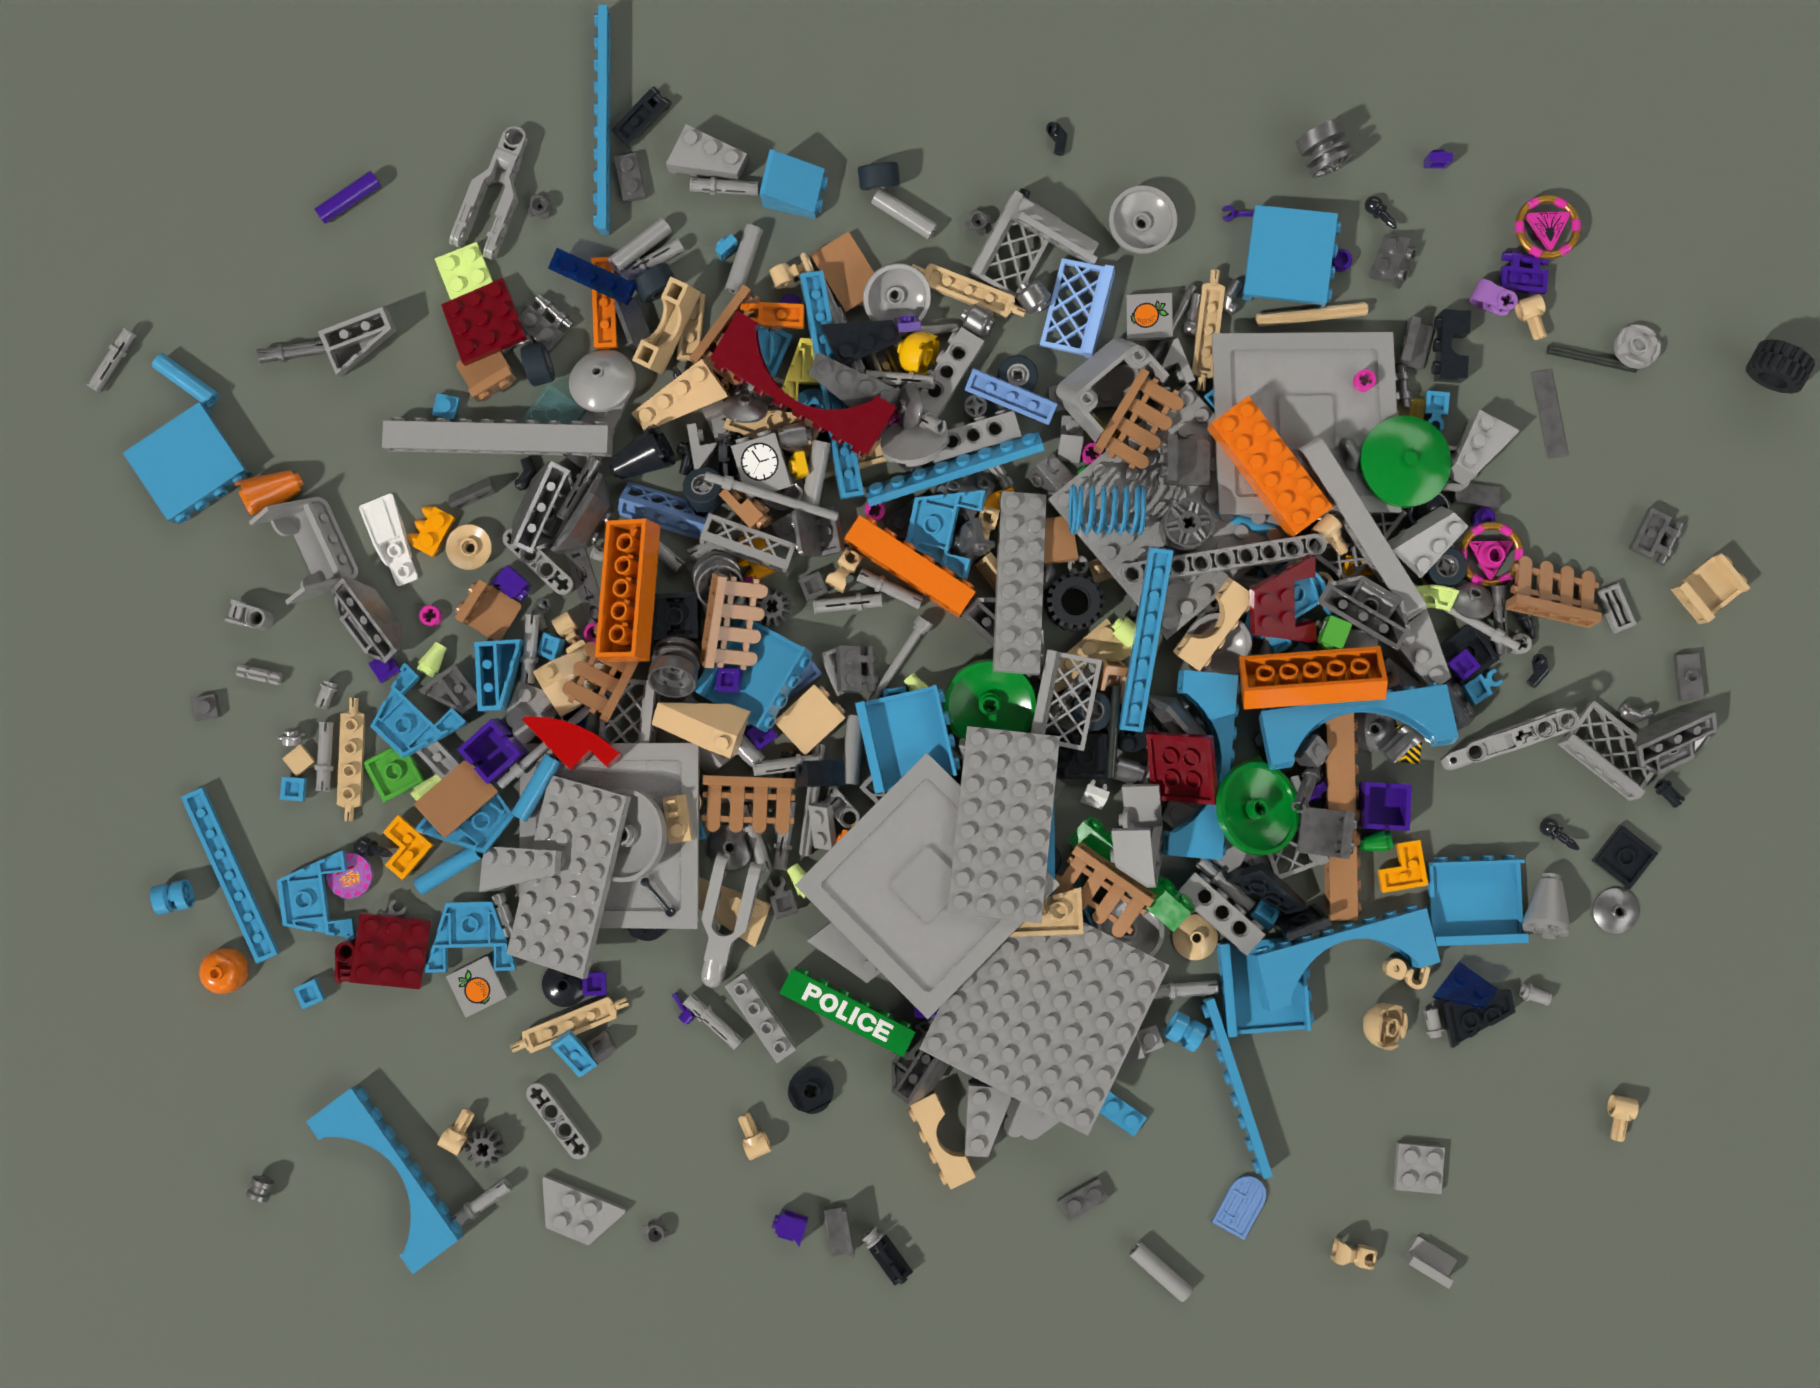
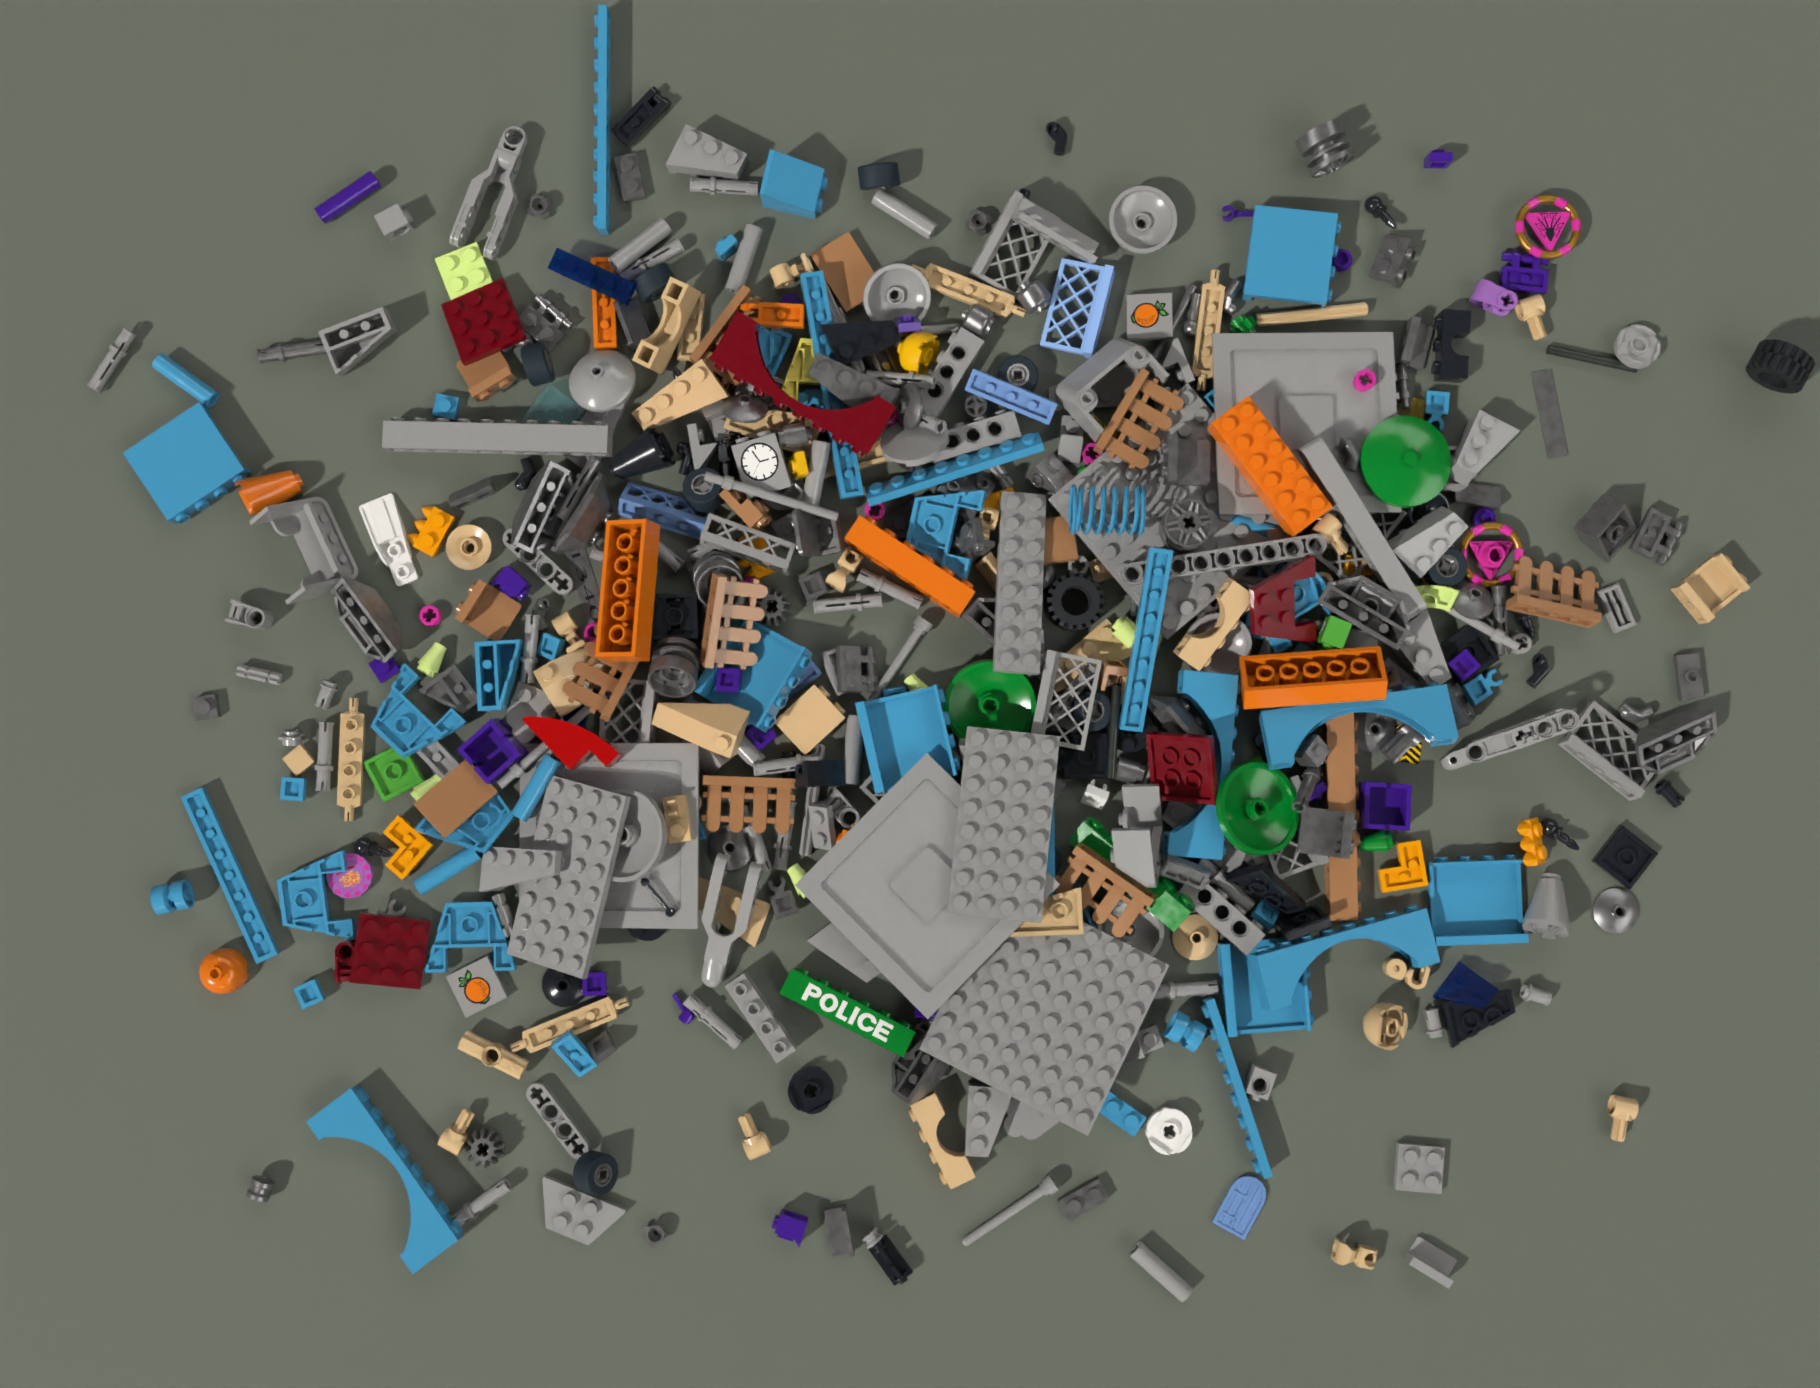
(394, 222): none -> light grey brick
(479, 1048): none -> tan piece
(595, 1173): none -> black wheel
(1046, 1187): none -> light grey piece
(1171, 1144): none -> white plate
(1185, 872): none -> flat silver plate
(1243, 325): none -> green gear
(1256, 1072): none -> light grey brick
(1532, 842): none -> light orange plate
(1606, 527): none -> flat silver slope

